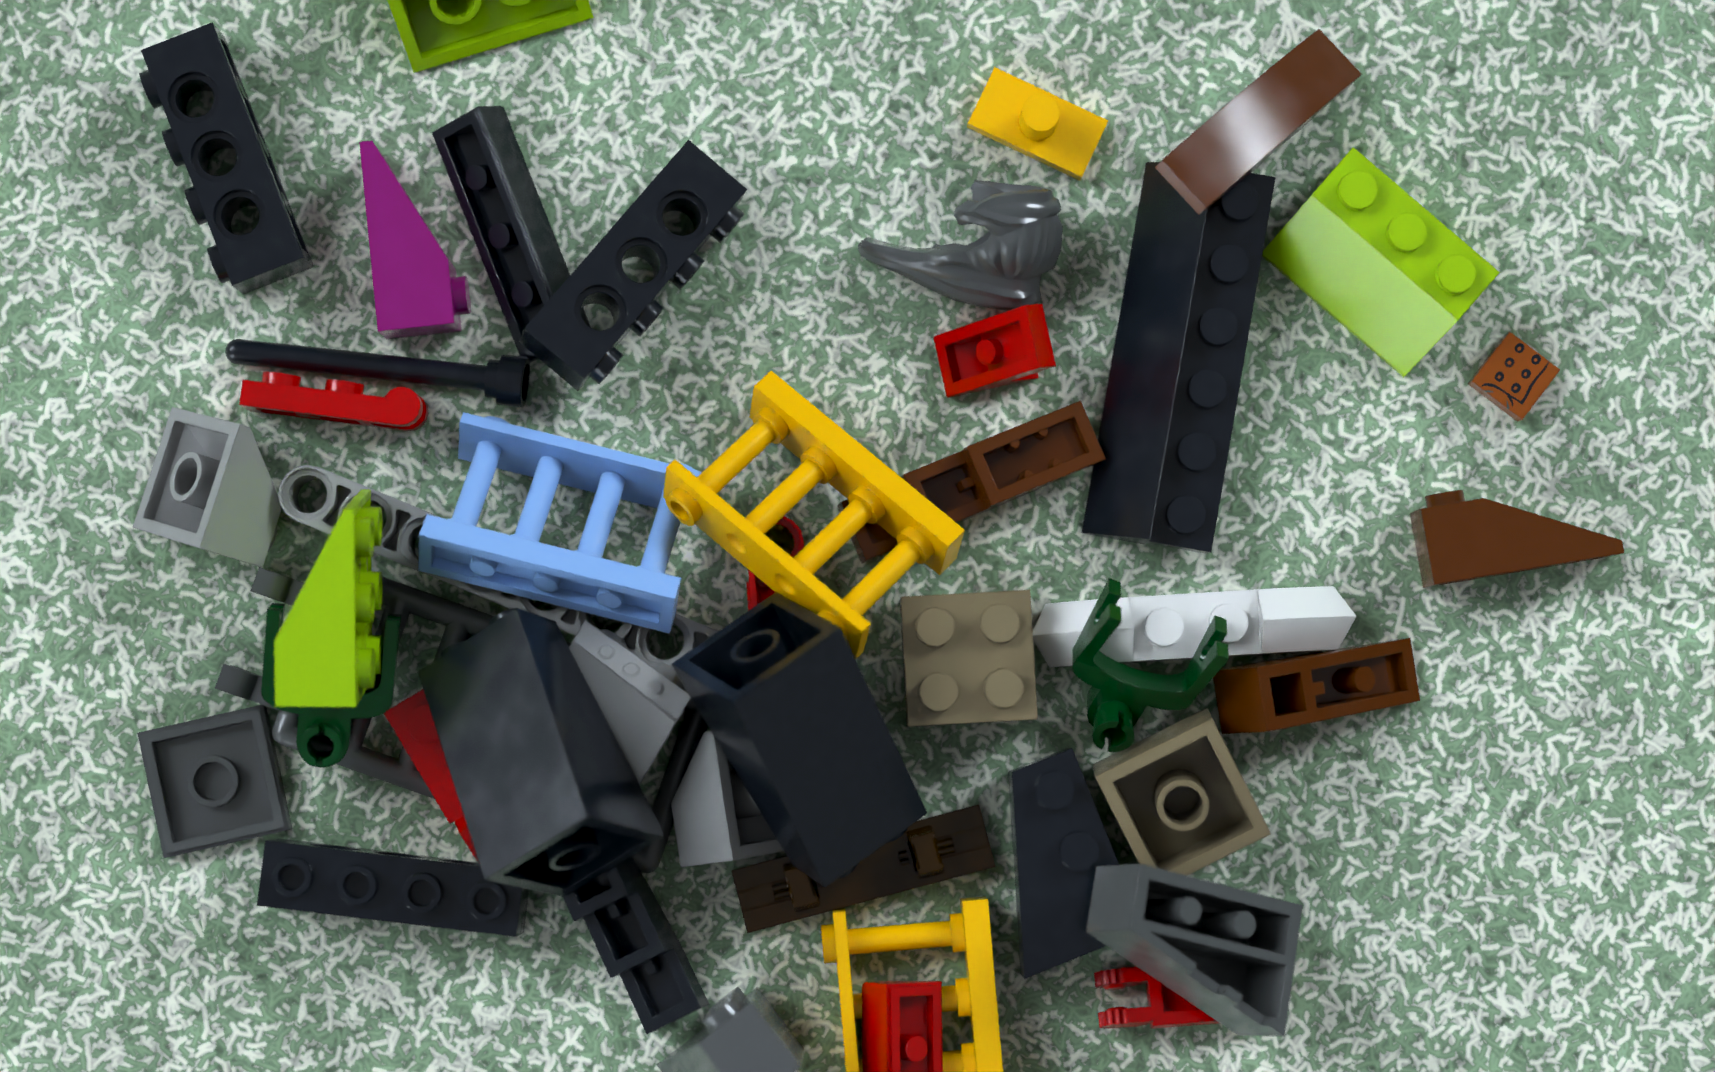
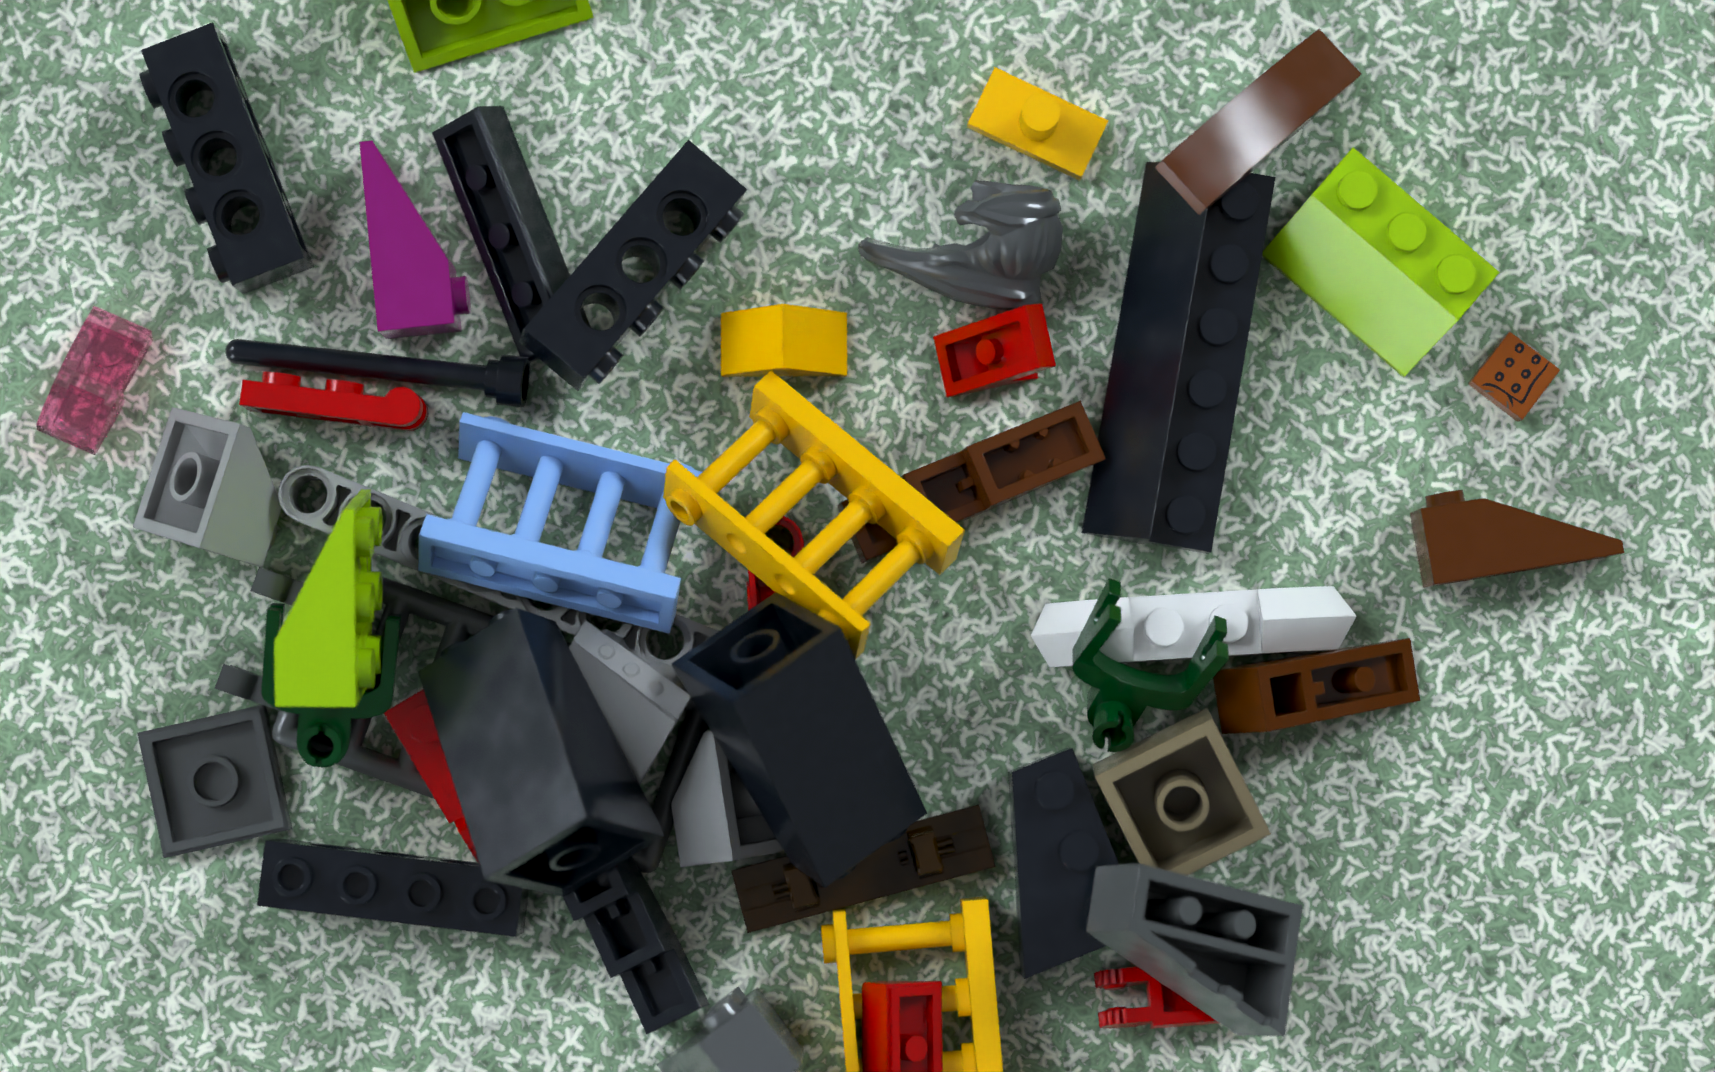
(93, 380): none -> clear pink slope
(785, 341): none -> yellow slope
(968, 658): dark tan brick -> none

